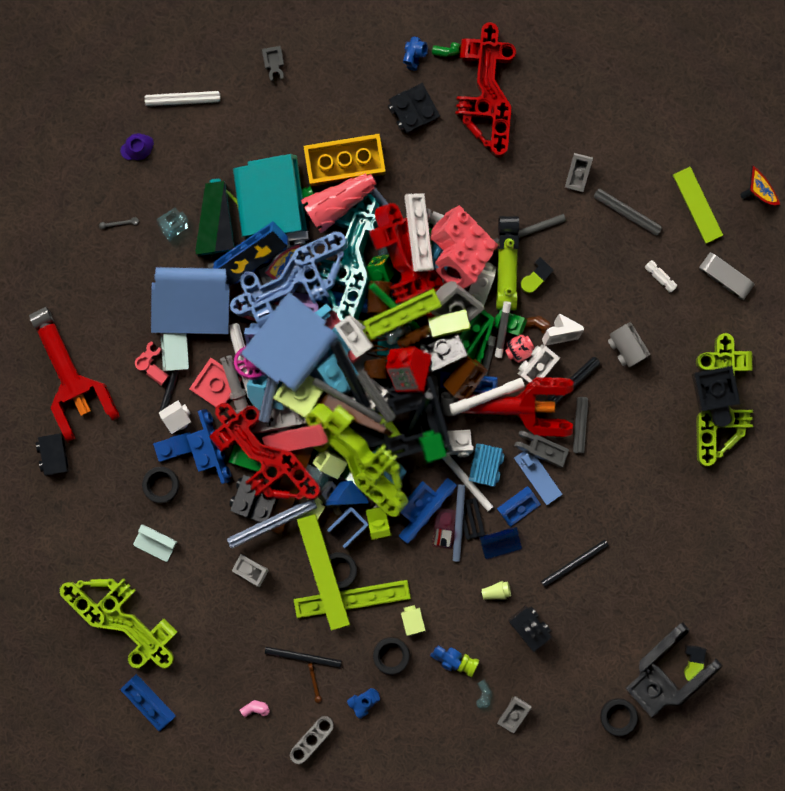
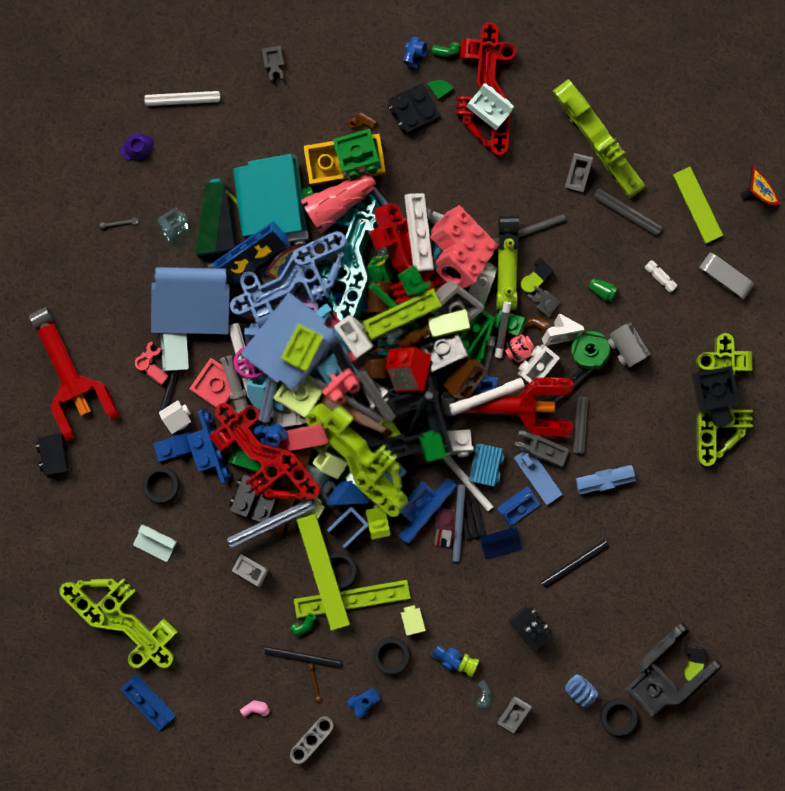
(271, 434): none -> blue plate
(302, 347): none -> lime plate
(305, 627): none -> green arm
(341, 385): none -> coral hips
(357, 154): none -> green plate
(360, 119): none -> reddish brown arm
(413, 282): none -> green bracket
(440, 88): none -> green tile
(490, 106): none -> light aqua bracket
(497, 591): yellowish green cone -> none
(544, 301): none -> dark grey plate
(581, 690): none -> medium blue gear
(585, 342): none -> green plate
(599, 138): none -> lime beam
(603, 289): none -> green cone
(605, 479): none -> medium blue piece

